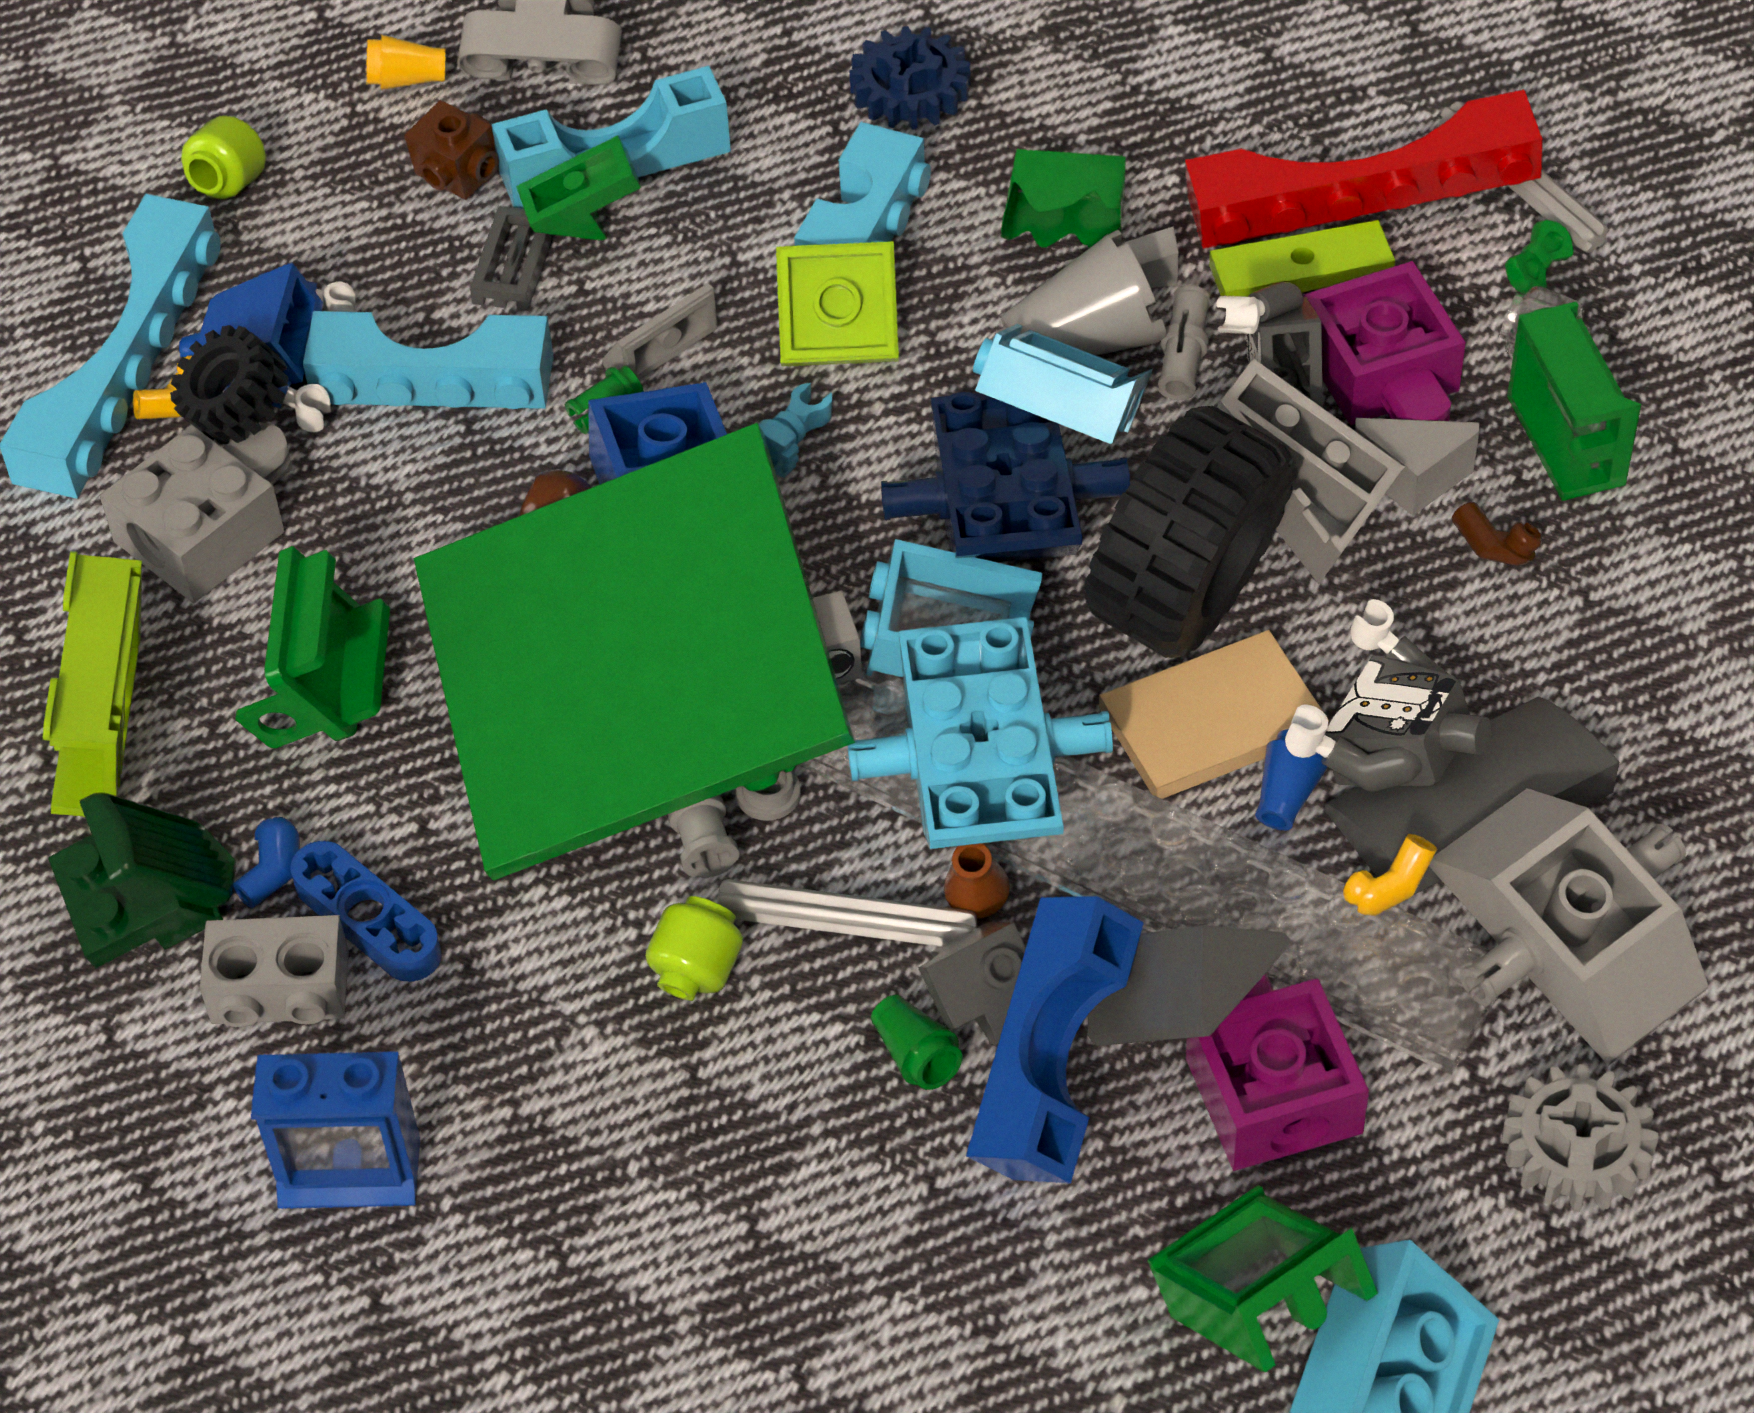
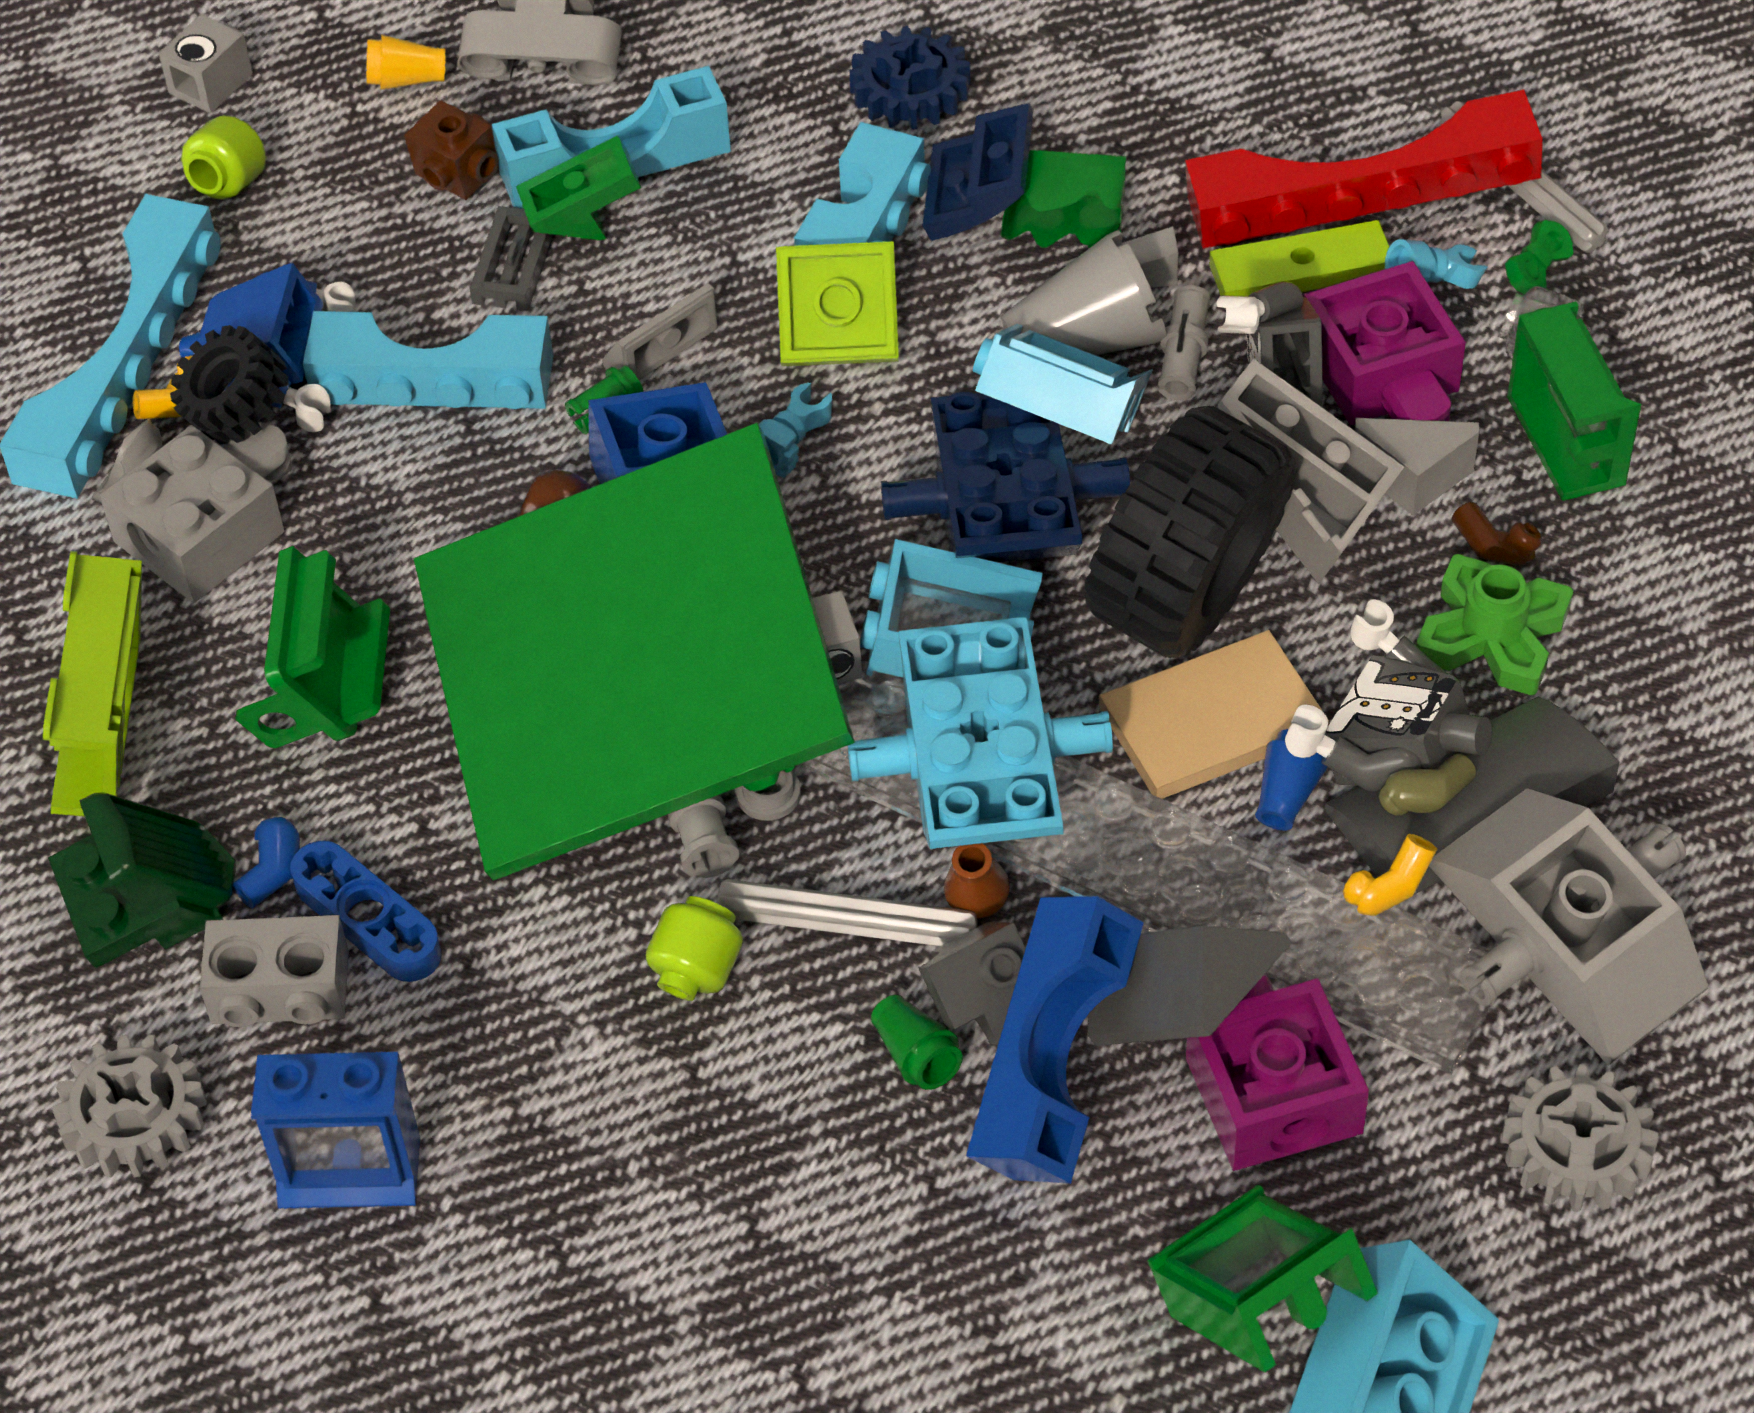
(129, 1105): none -> light grey gear
(134, 450): none -> light grey piece
(206, 63): none -> light grey brick
(978, 172): none -> dark blue slope
(1426, 788): none -> olive arm
(1437, 264): none -> medium azure piece
(1495, 618): none -> bright green plant

